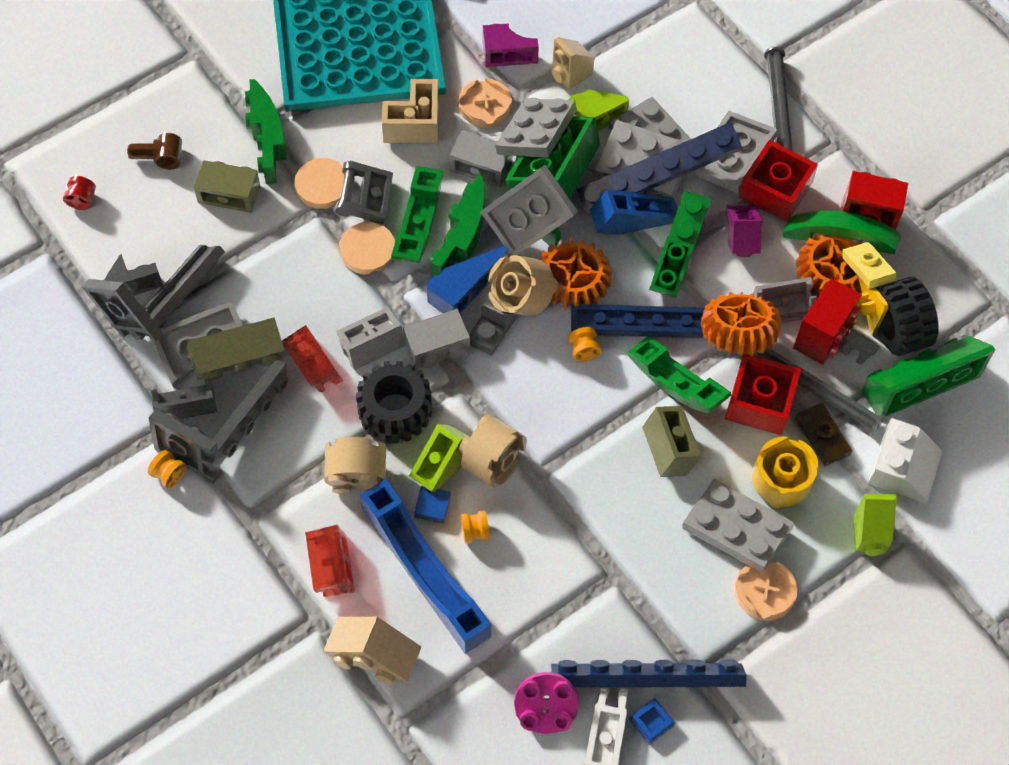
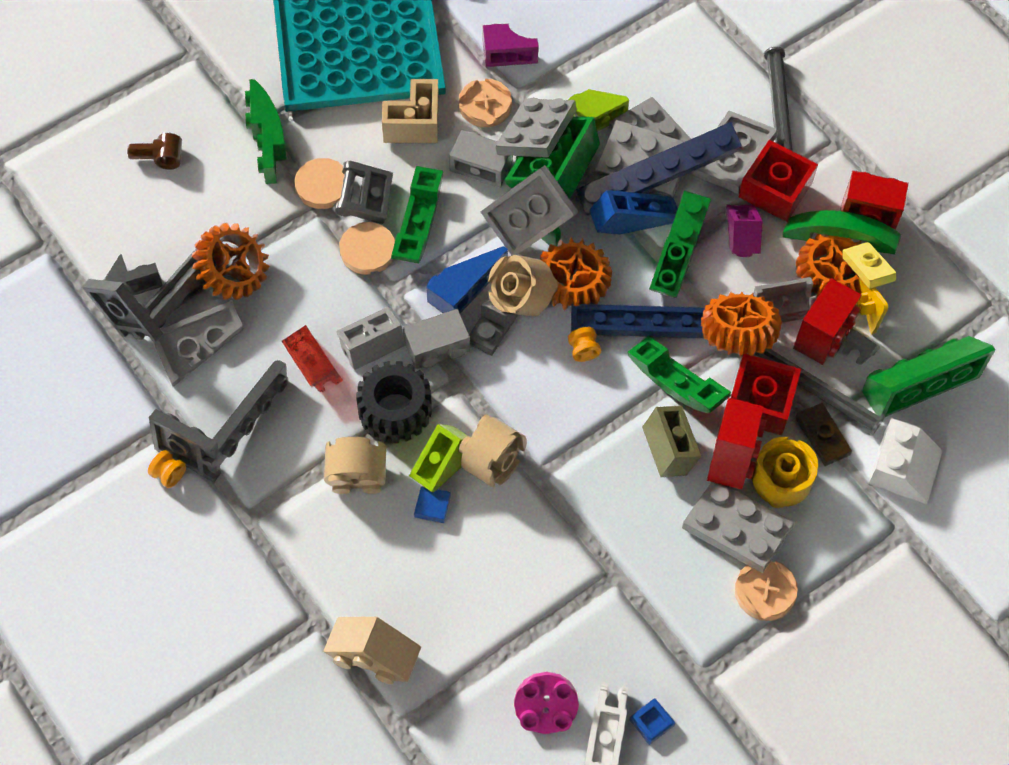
(79, 192): red wheel -> none
(186, 402): dark grey hinge -> none
(227, 186): olive brick -> none
(236, 349): olive brick -> none
(248, 275): none -> orange gear
(329, 561): clear red hinge -> none
(445, 596): blue arch -> none
(464, 229): green slope -> none
(475, 527): light orange wheel -> none
(571, 62): tan slope -> none
(657, 674): dark blue plate -> none
(737, 444): none -> red brick
(874, 523): lime slope -> none
(910, 317): black tyre -> none

